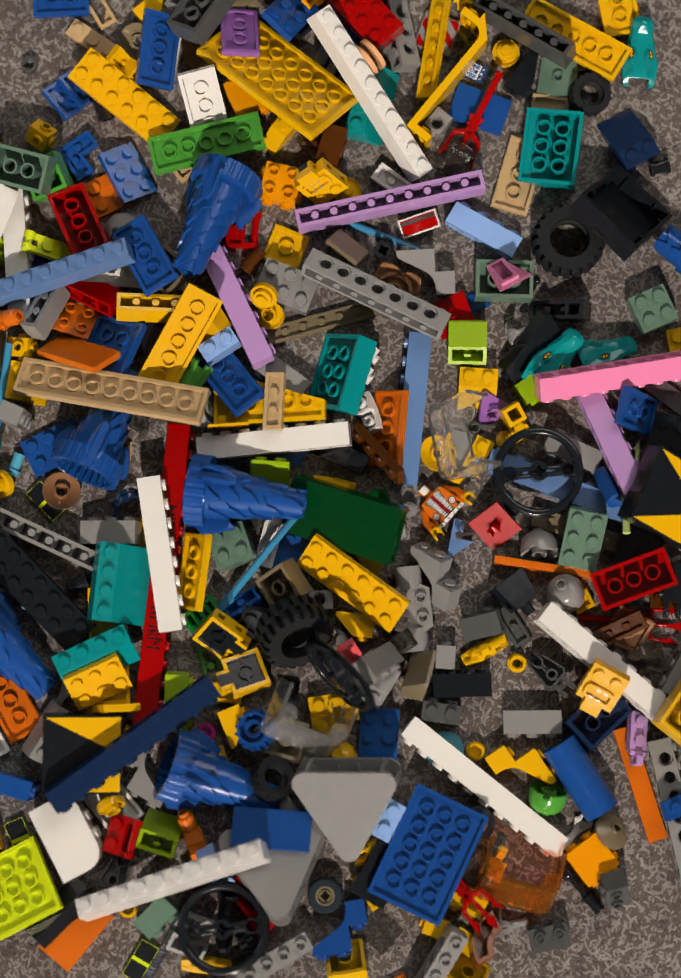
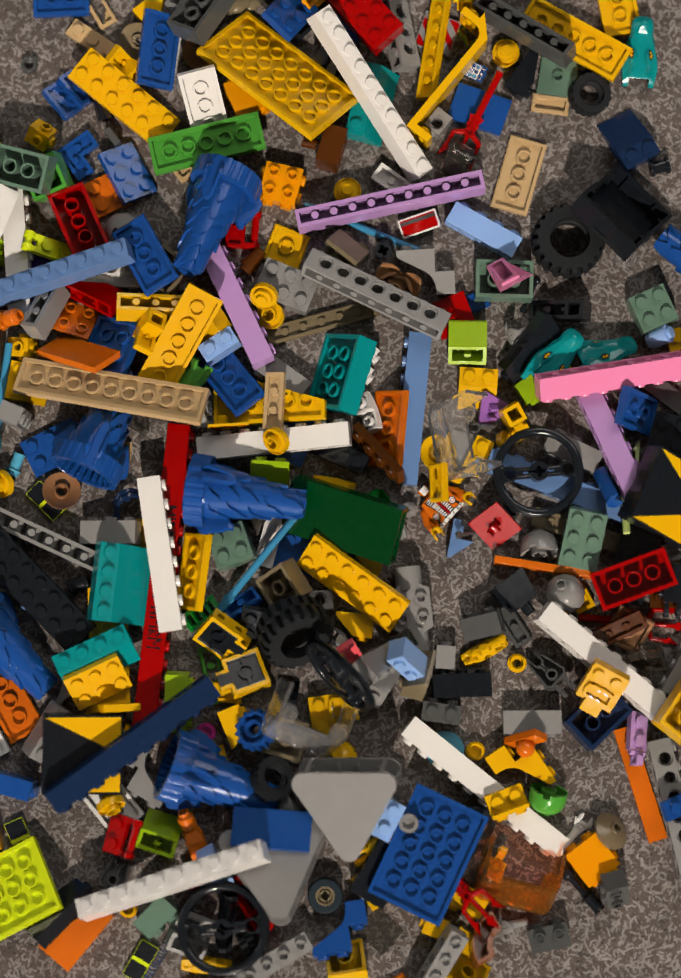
(69, 838): white brick -> none
(112, 137): none -> dark grey tile
(148, 329): none -> yellow brick
(240, 33): medium lavender tile -> none
(276, 440): none -> yellow plate
(278, 136): yellow slope -> none
(320, 181): yellow piece -> none
(371, 56): light nougat head -> none
(379, 733): blue plate -> none
(407, 658): none -> light blue brick
(408, 823): none -> light grey tile
(437, 567): light grey arch -> none
(439, 482): none -> yellow tile
(506, 801): none -> yellow bracket
(525, 741): none -> orange tile
(551, 148): teal slope -> none
(580, 778): blue piece -> none
(660, 336): none -> light blue brick

